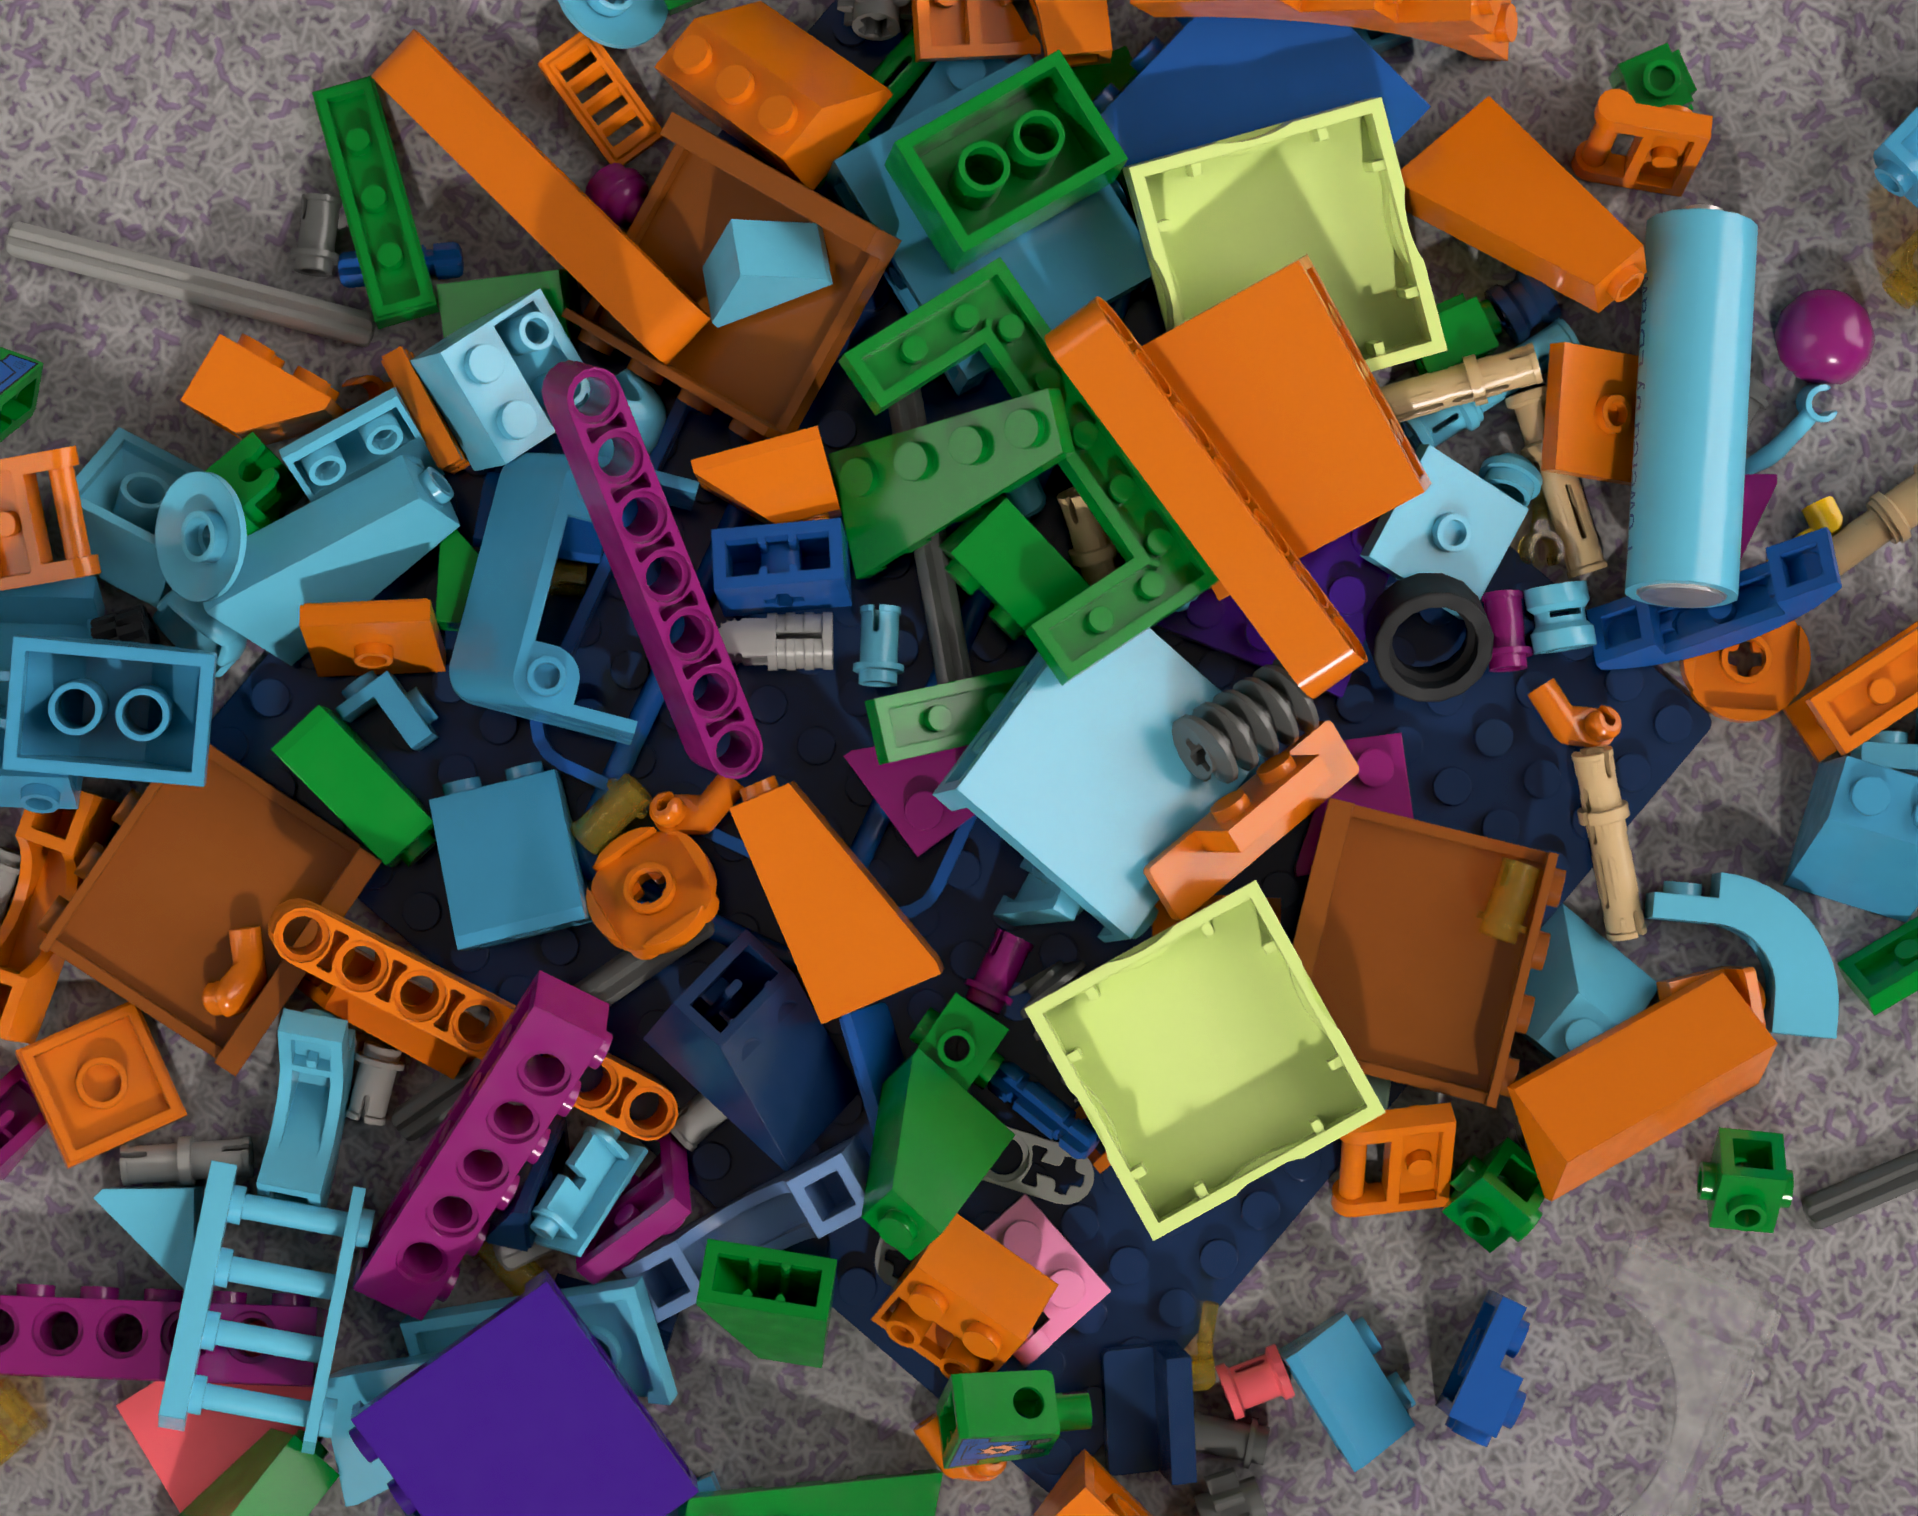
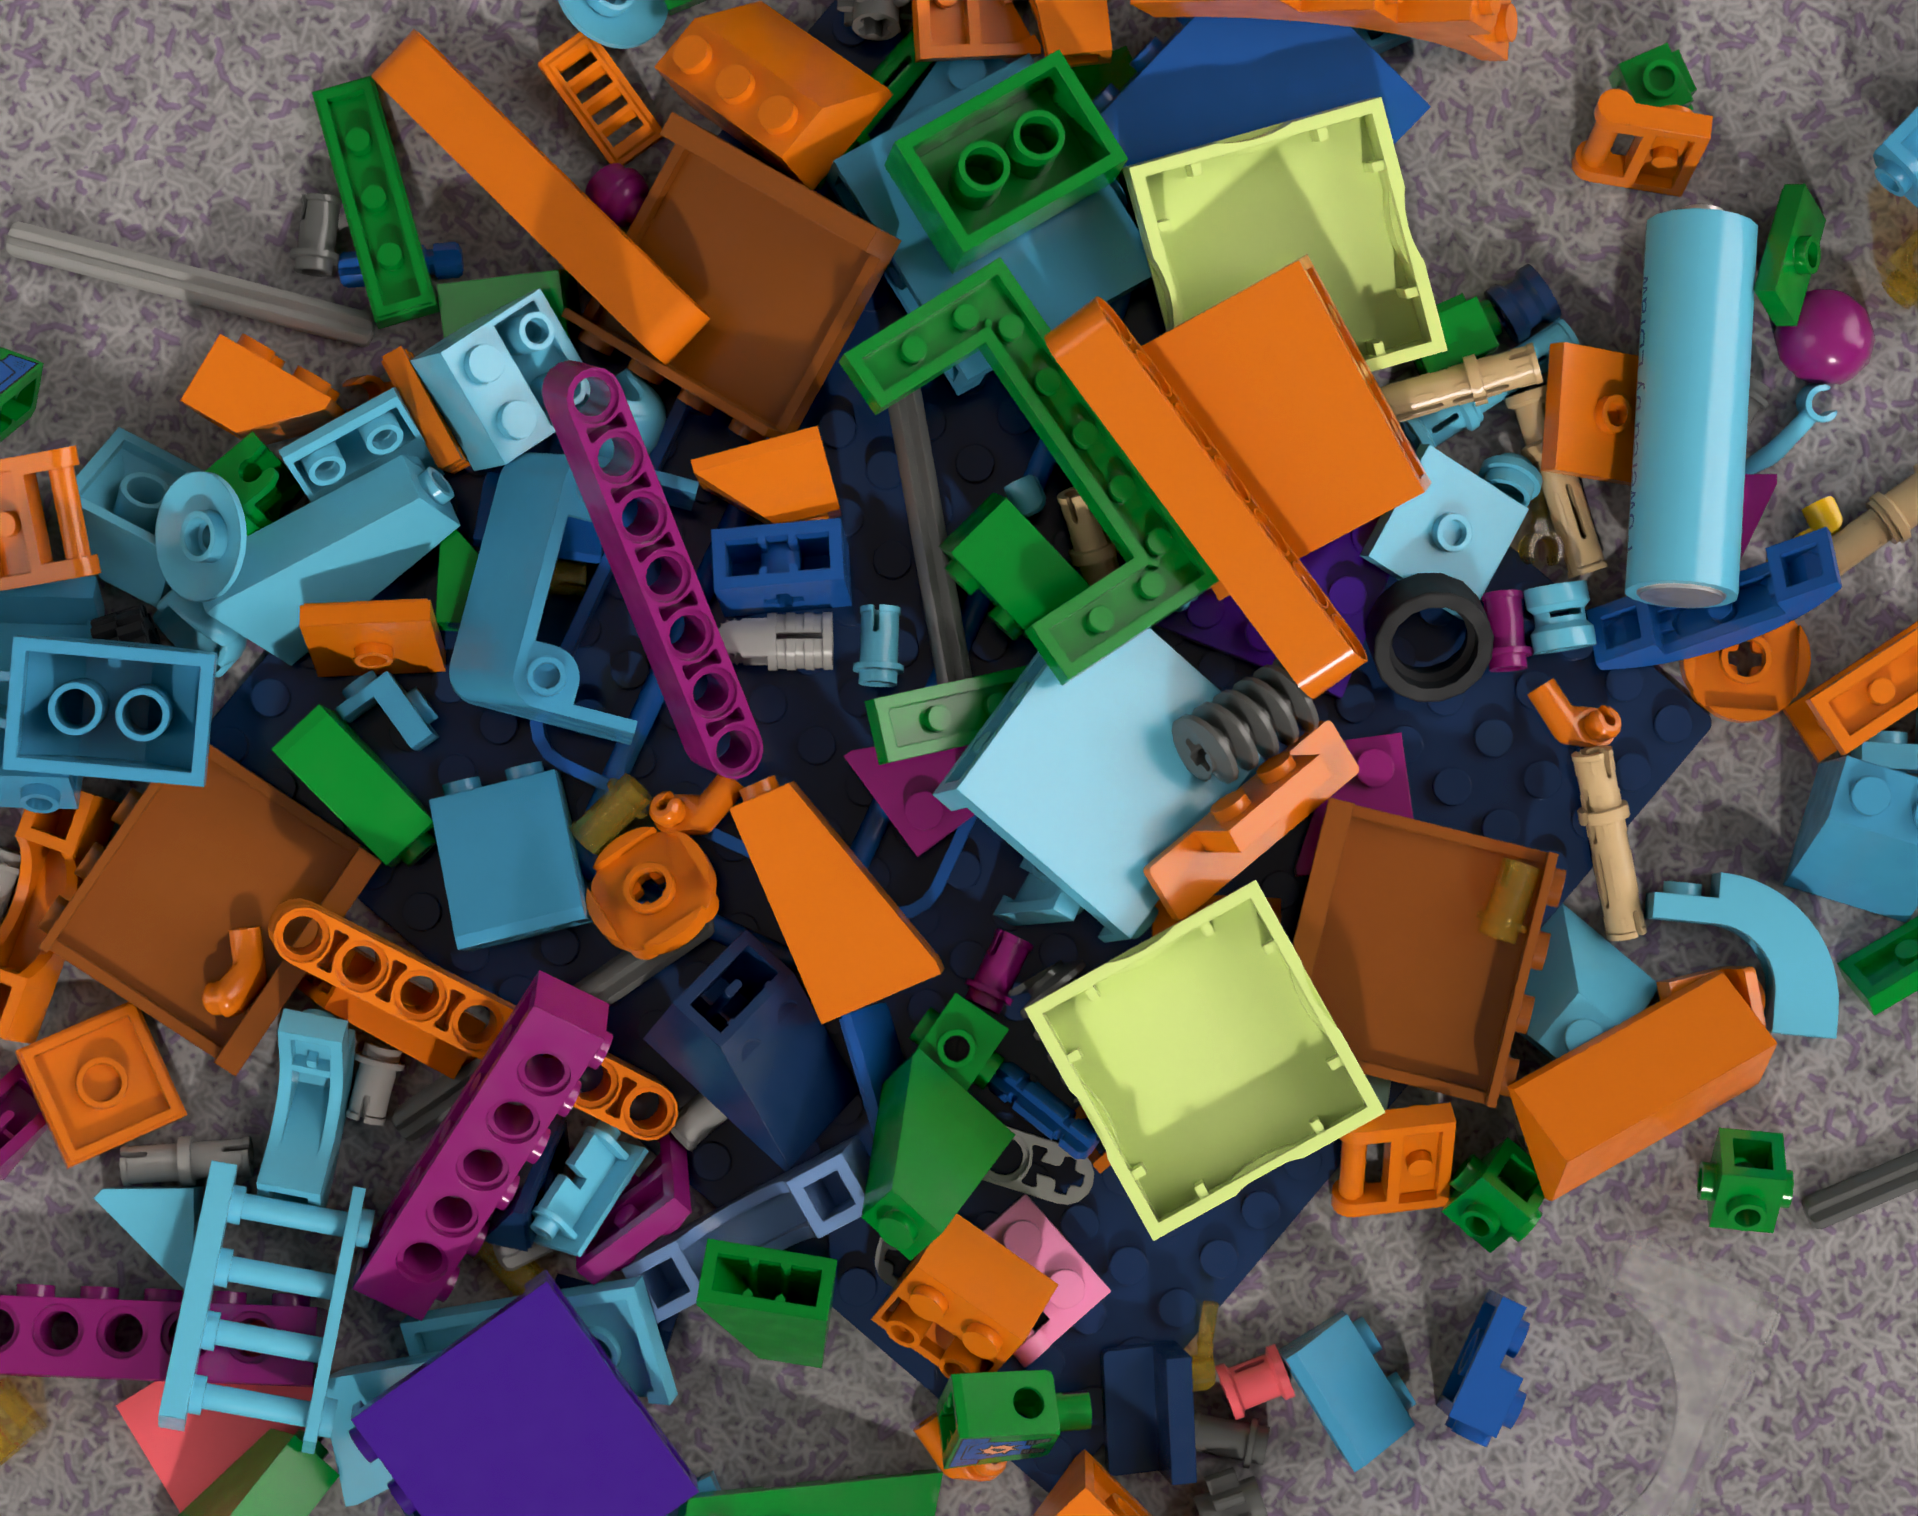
(763, 266): medium azure slope -> none
(941, 473): green wing -> none
(1521, 206): orange slope -> none
(1790, 255): none -> green plate

